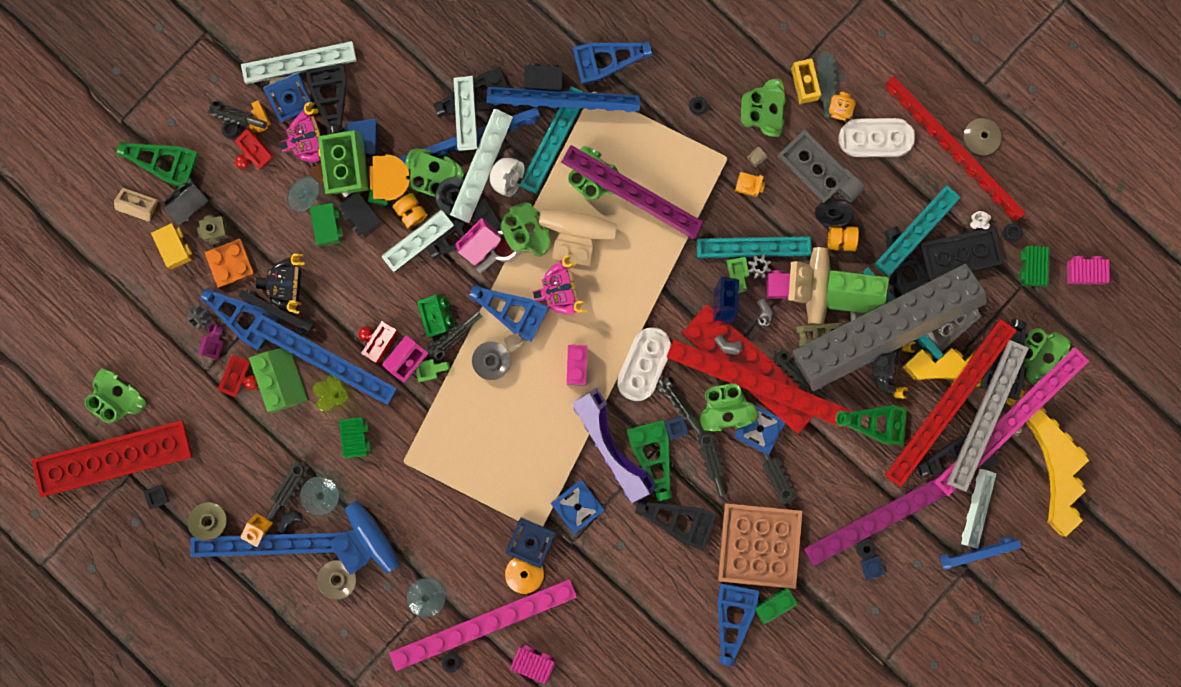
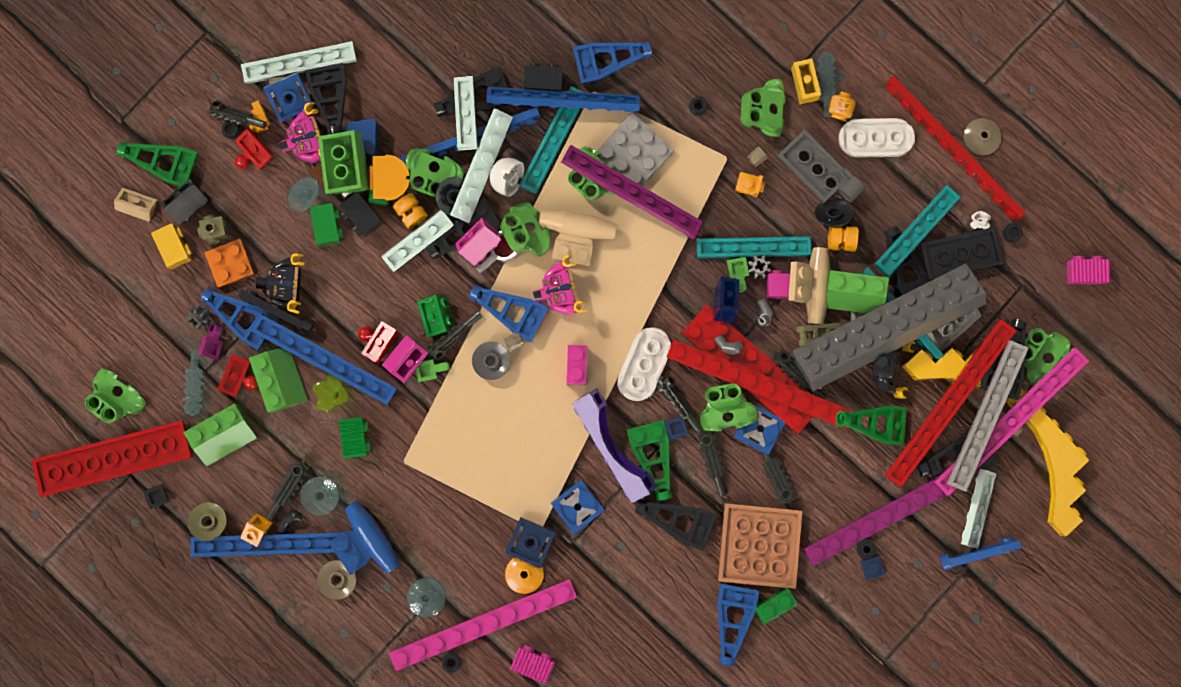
(193, 386): none -> clear light blue piece
(220, 434): none -> bright green slope
(635, 150): none -> light grey plate
(1034, 266): green brick -> none

